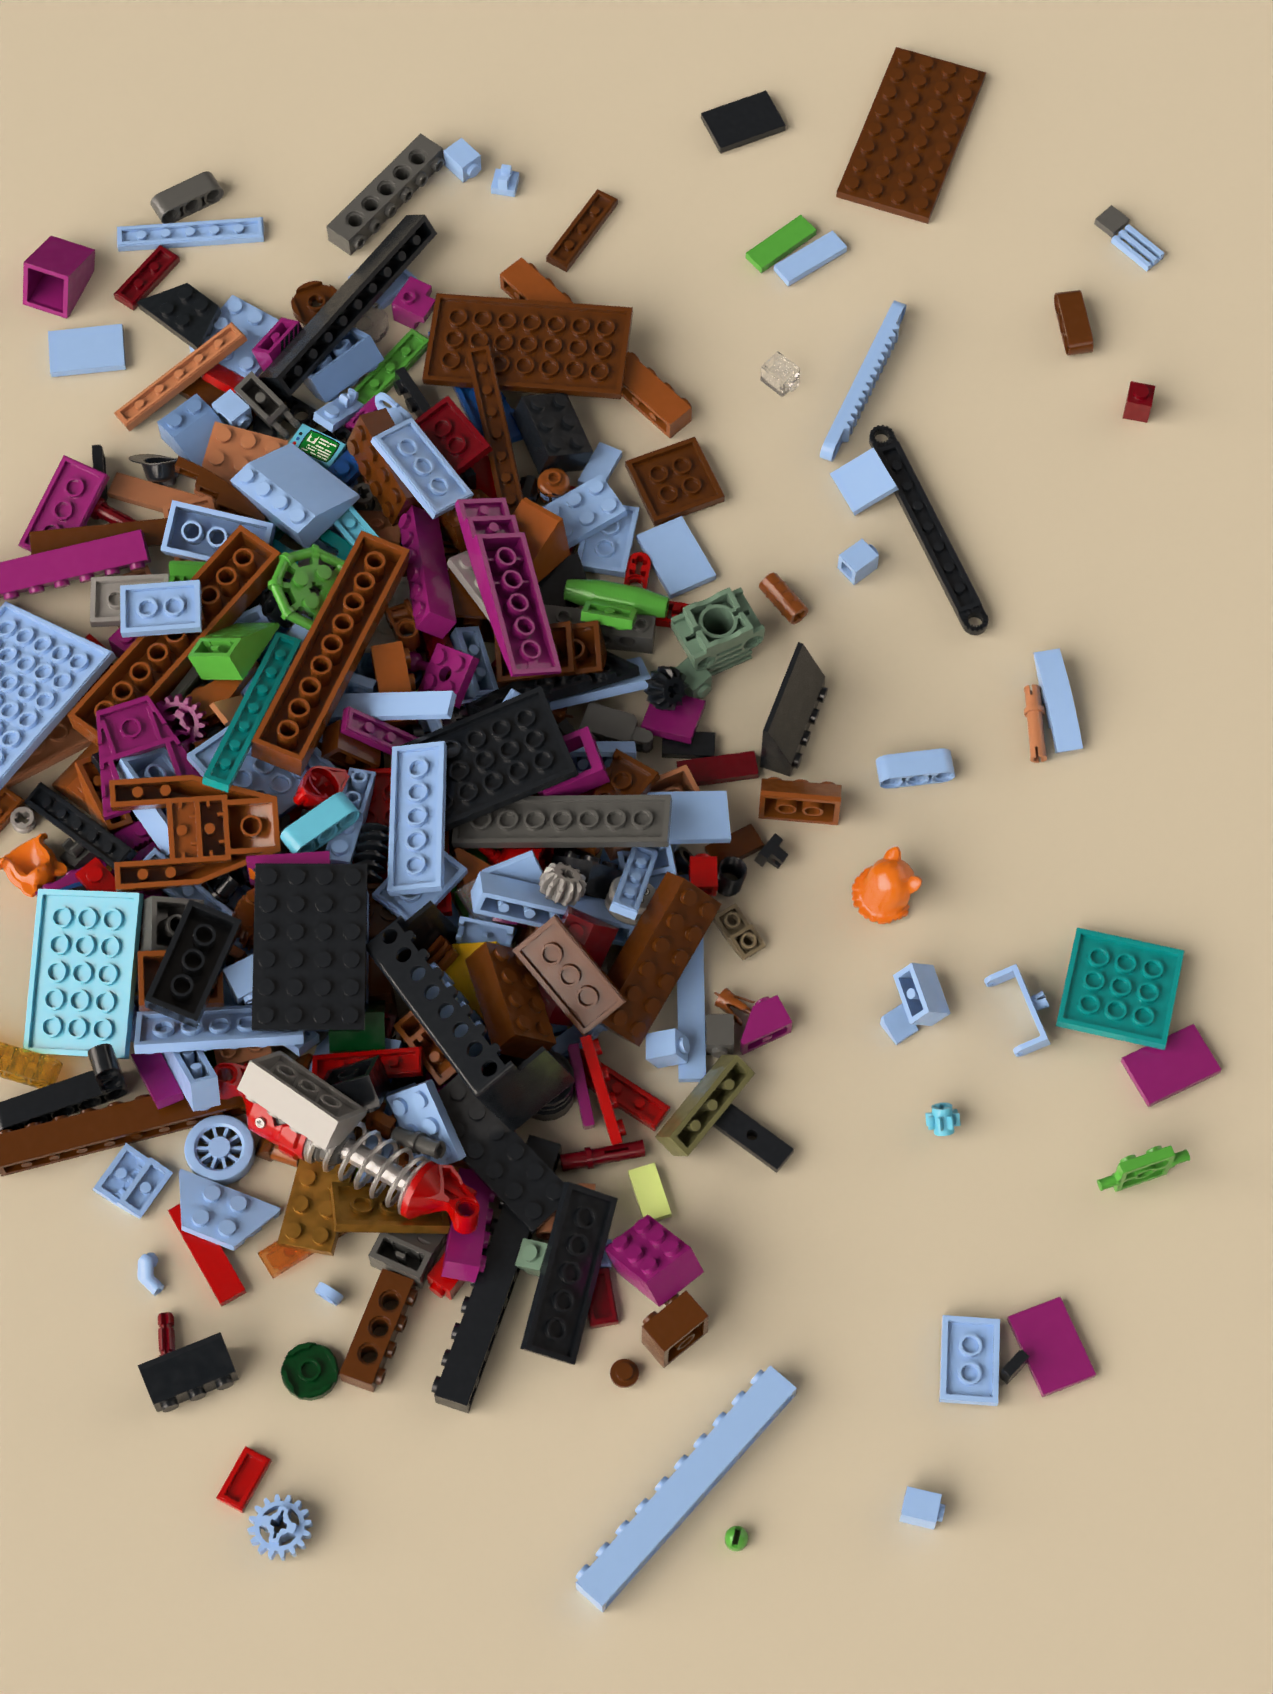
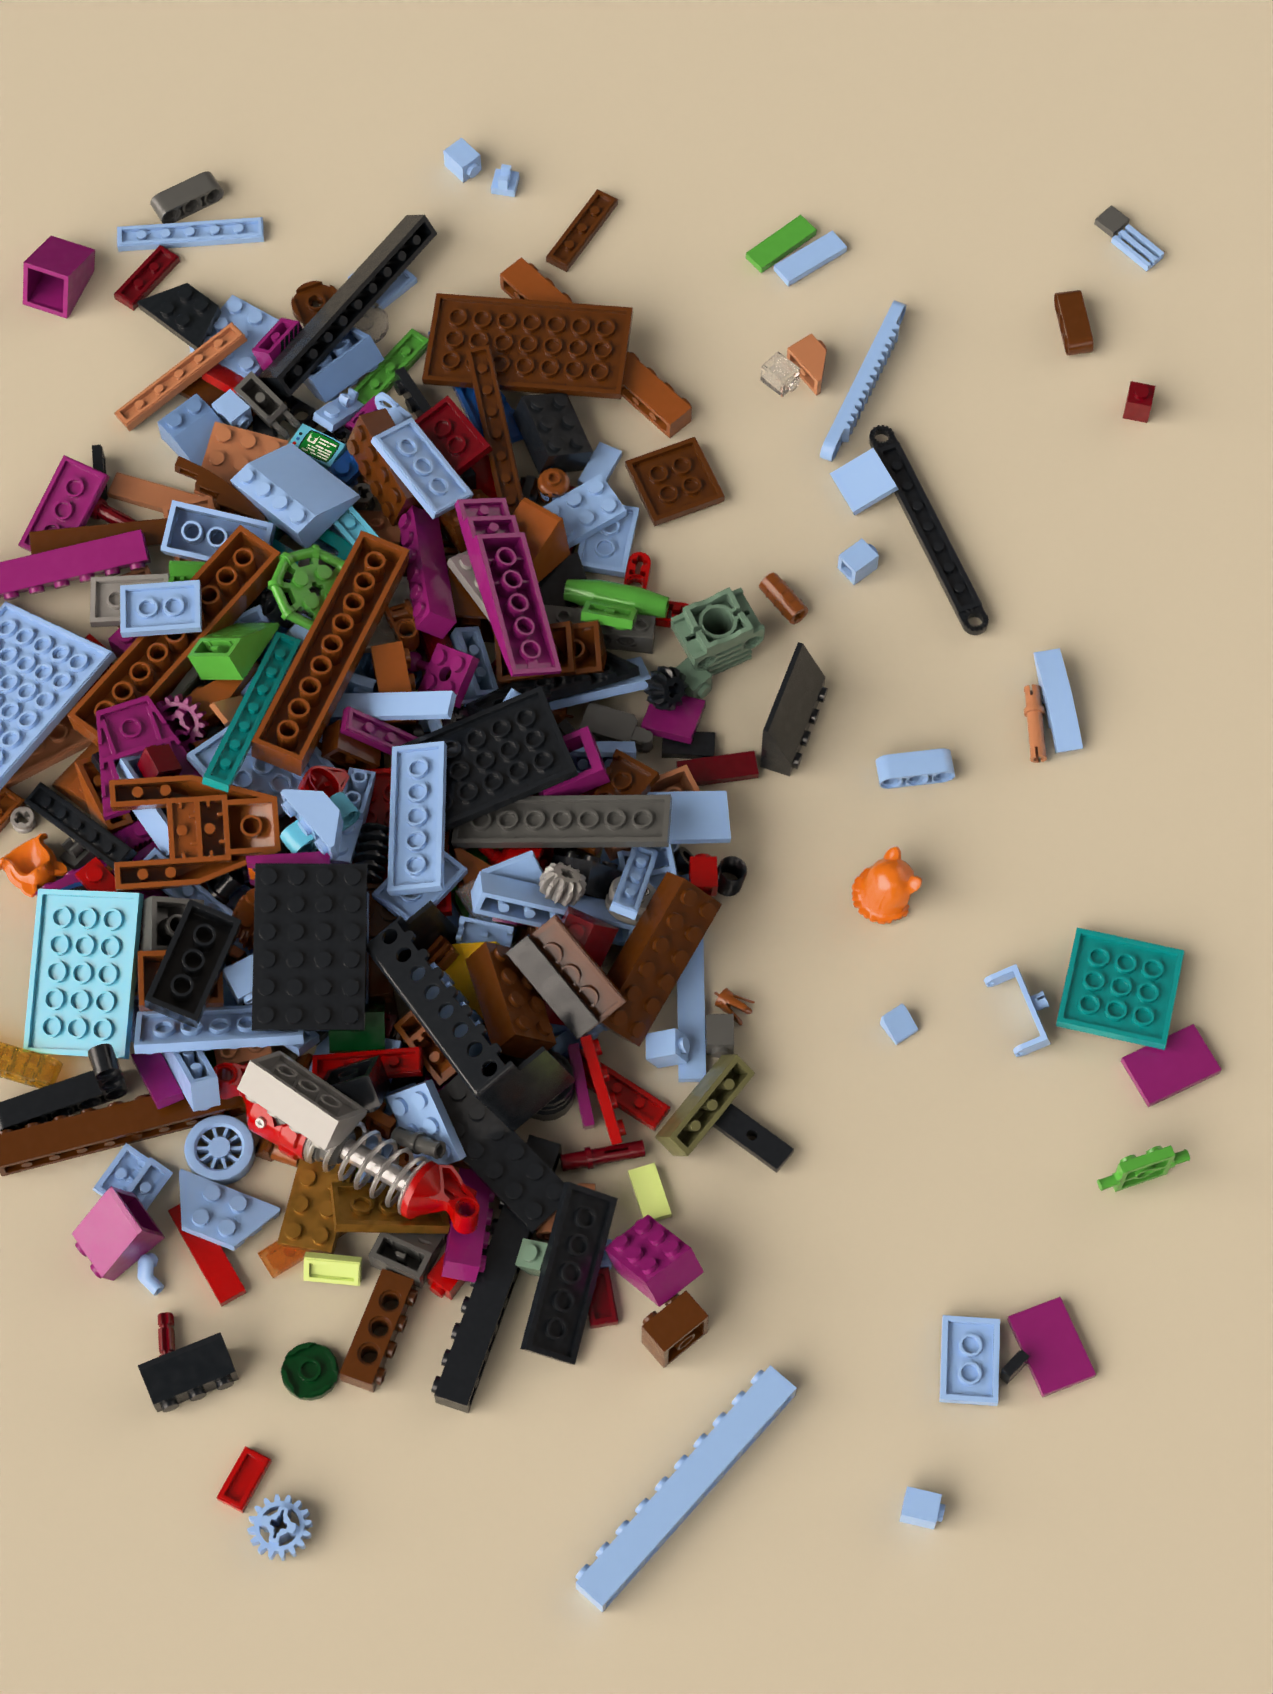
(86, 350): light blue tile -> none
(116, 1233): none -> slope
(157, 468): black piece -> none
(159, 762): none -> dark red brick
(316, 817): none -> light blue slope
(328, 1294): light blue tile -> none
(332, 1268): none -> yellowish green tile
(385, 194): dark grey brick -> none
(413, 303): magenta brick -> none
(552, 986): none -> tile
(624, 1373): reddish brown plate -> none
(676, 557): light blue tile -> none
(738, 932): dark tan slope -> none
(742, 844): reddish brown tile -> none
(743, 121): black tile -> none
(743, 1539): bright green hinge -> none
(765, 1024): magenta slope -> none
(772, 853): black tile -> none
(800, 801): dark orange slope -> none
(810, 357): none -> nougat slope
(911, 135): reddish brown plate -> none
(921, 994): light blue brick -> none
(942, 1119): medium azure gear -> none

